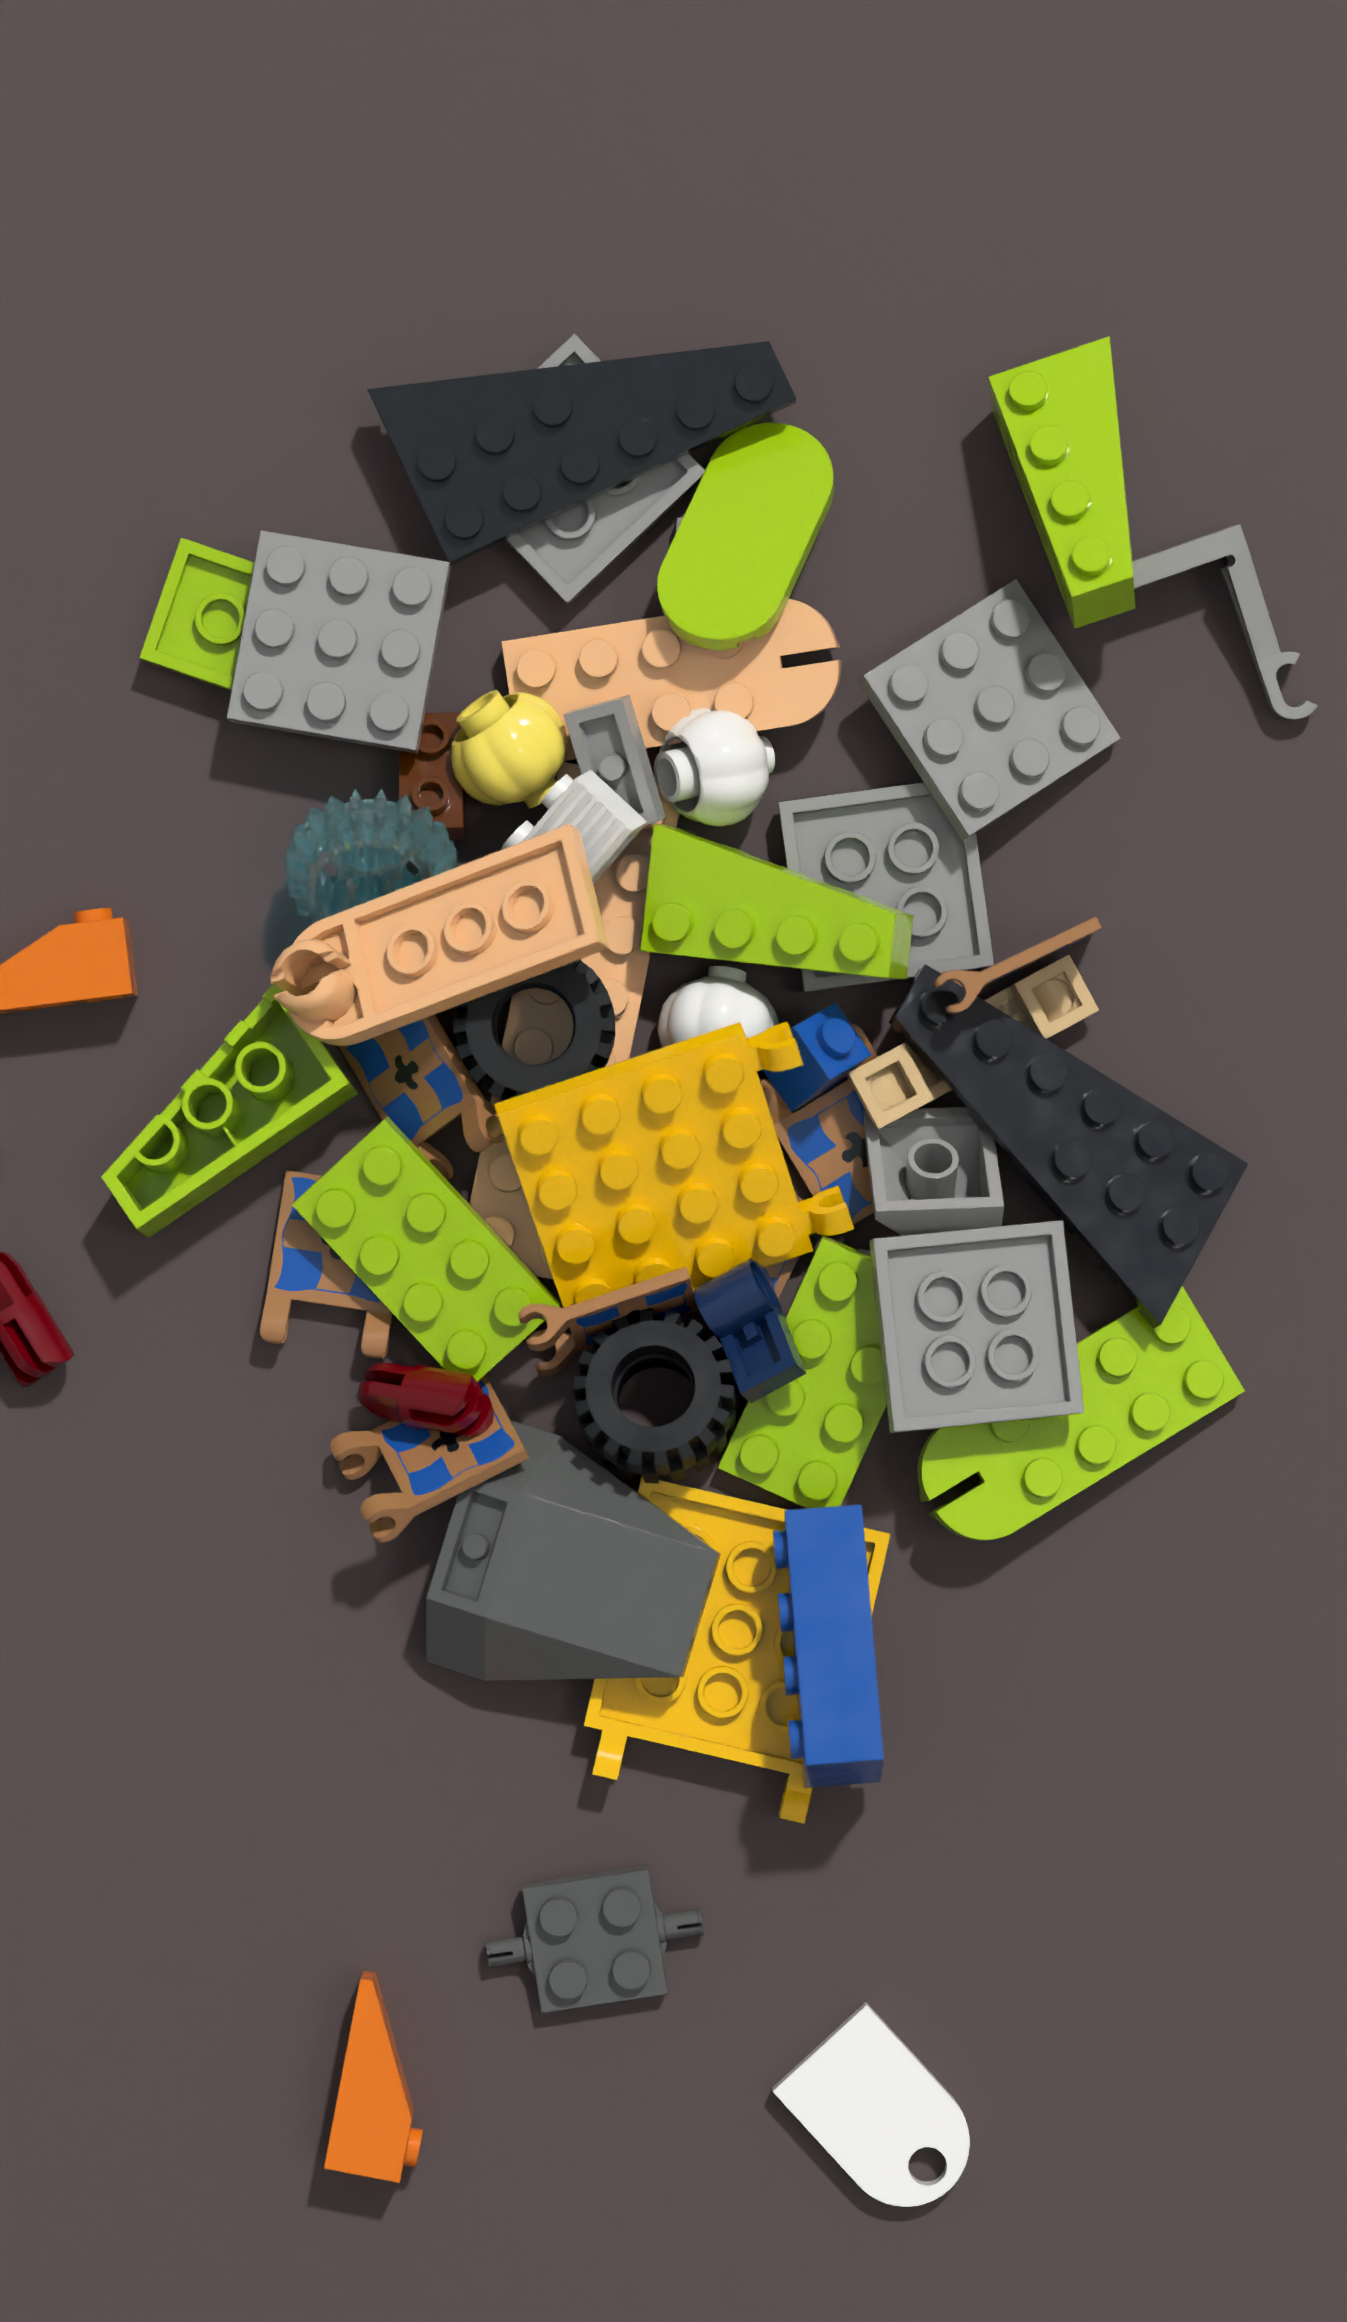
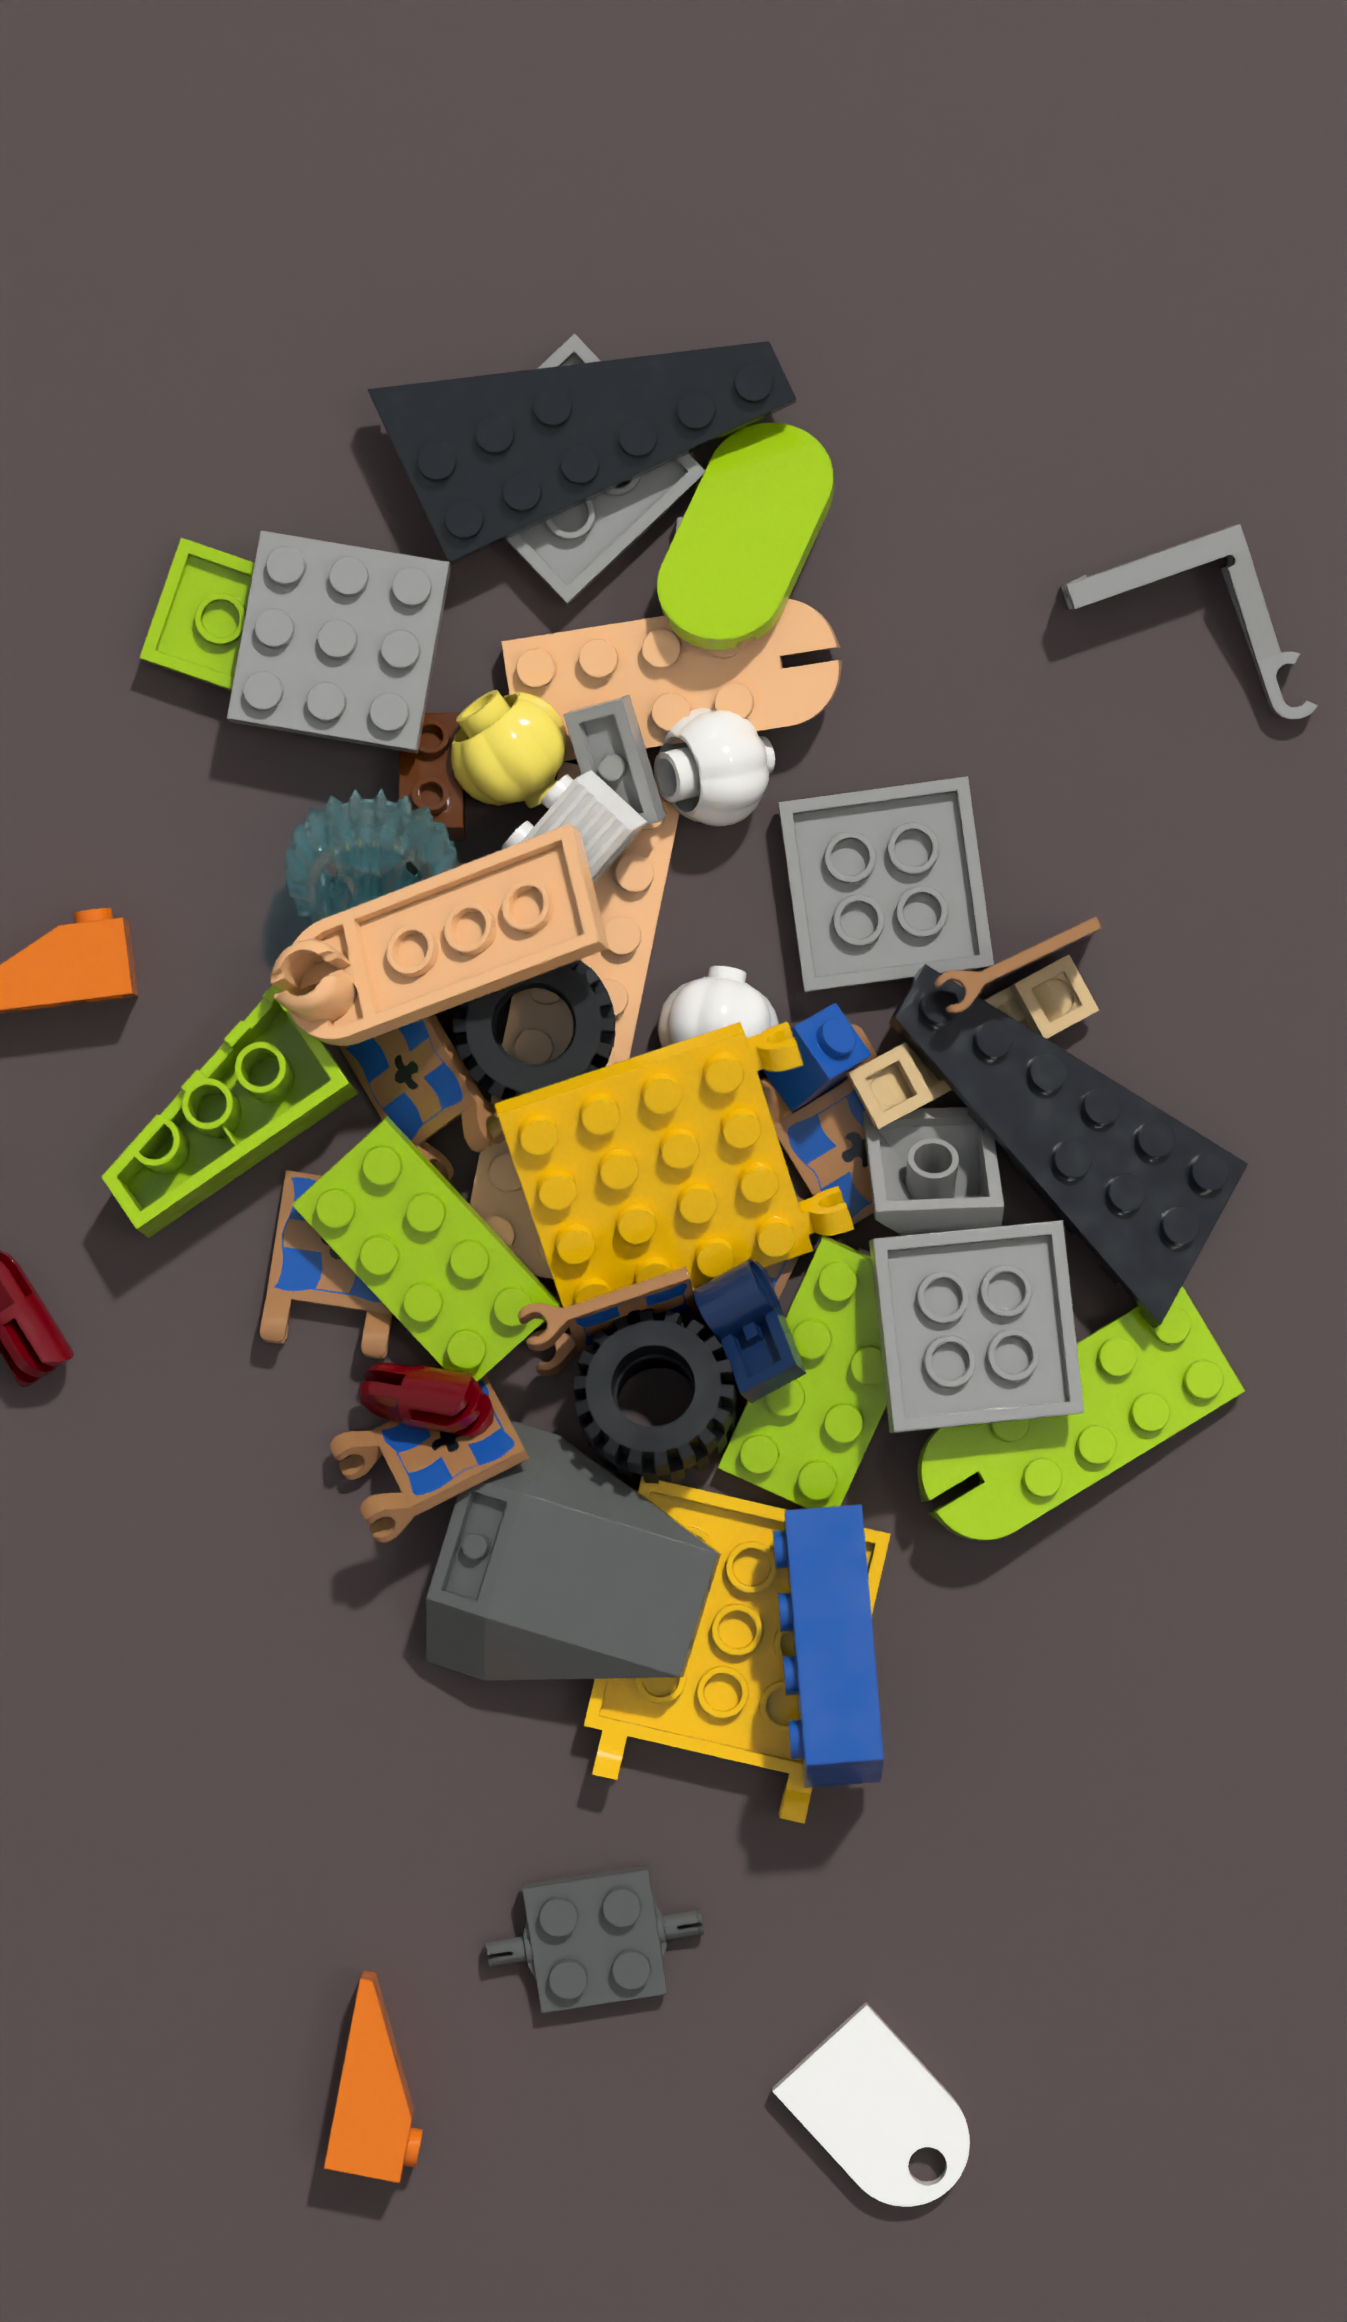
(748, 910): lime wedge -> none
(989, 709): light grey plate -> none
(1068, 460): lime wedge -> none

